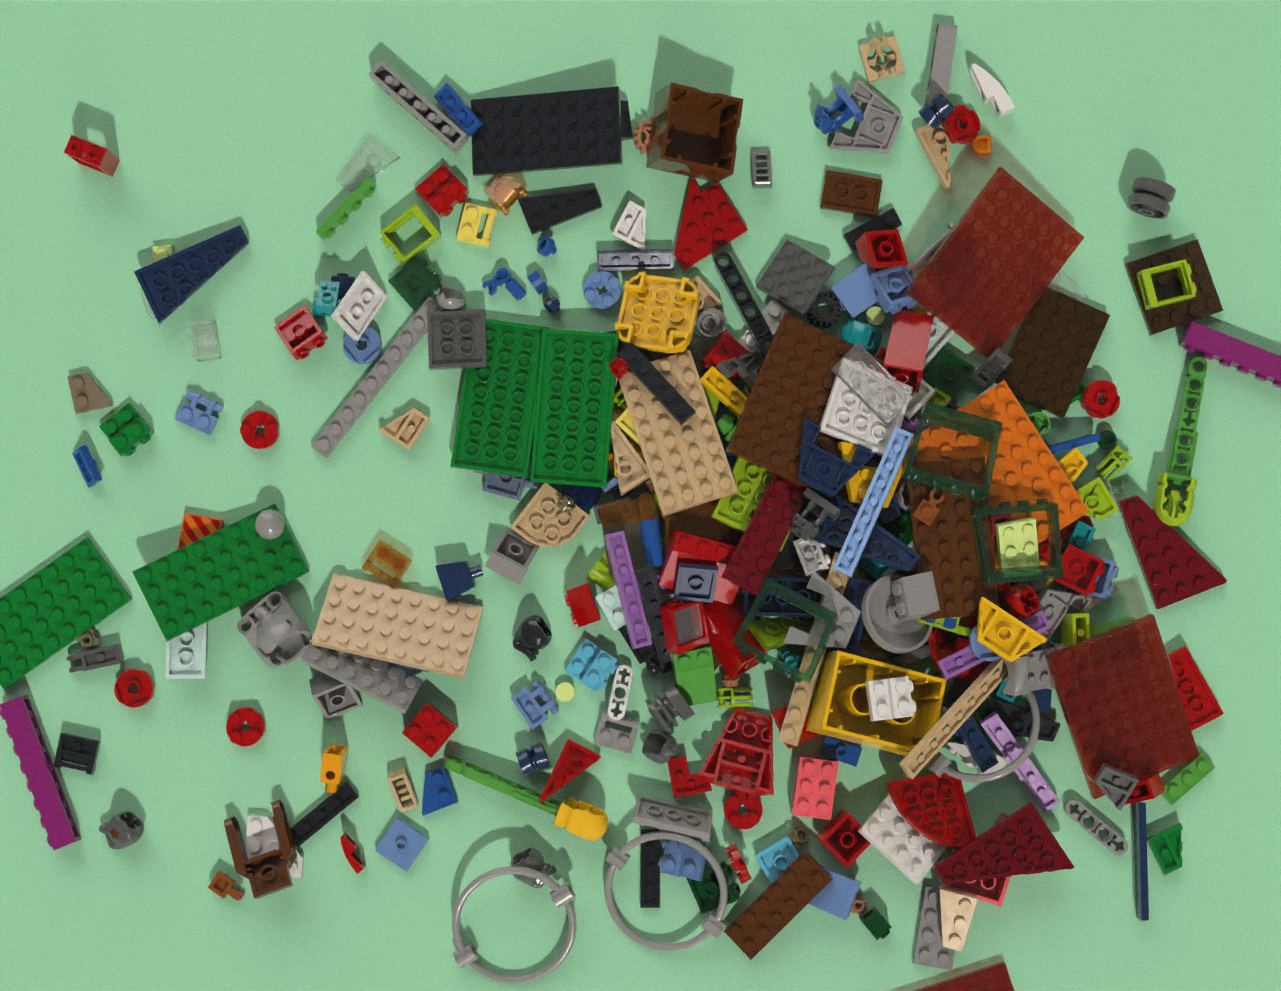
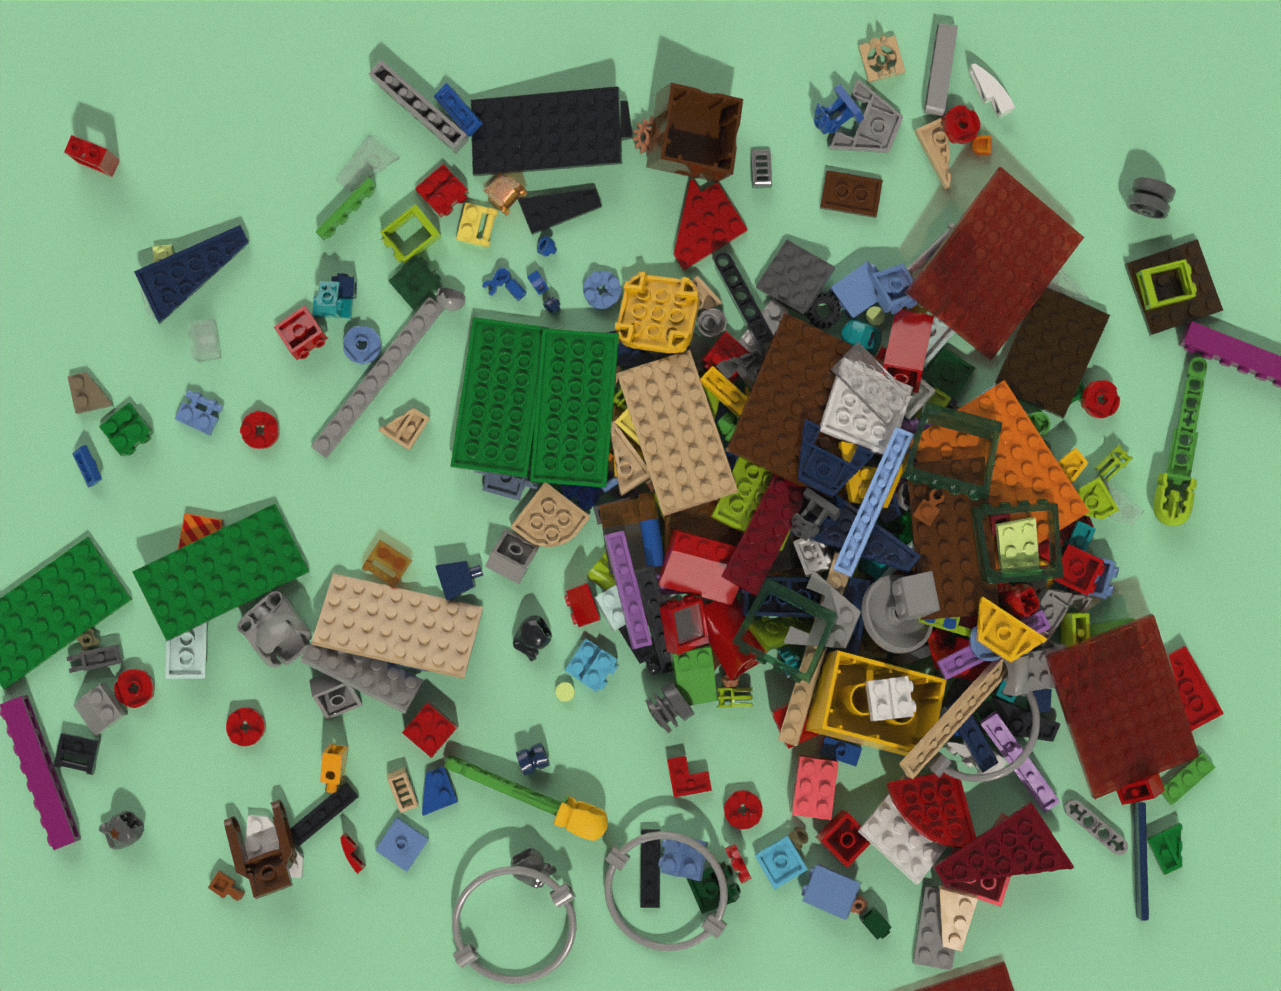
(100, 709): none -> light grey slope
(269, 524): light grey hair -> none
(359, 305): white tile -> none
(457, 339): dark grey plate -> none
(529, 707): medium blue plate -> none
(565, 503): olive plate -> none
(571, 763): red wing -> none
(616, 738): light grey plate -> none
(617, 677): white beam -> none
(618, 367): red plate -> none
(632, 226): white wing -> none
(635, 260): tile -> none
(656, 384): black plate -> none
(659, 746): dark grey hair -> none
(672, 817): light grey plate -> none
(695, 582): plate -> none
(743, 755): red wedge -> none
(778, 905): reddish brown plate -> none
(881, 249): red slope -> none
(885, 221): black plate -> none
(933, 116): dark blue wheel -> none
(979, 379): dark grey slope -> none
(1073, 443): blue tile -> none
(1112, 440): dark green plate -> none
(1116, 784): dark grey wing -> none
(1166, 560): dark red wing -> none

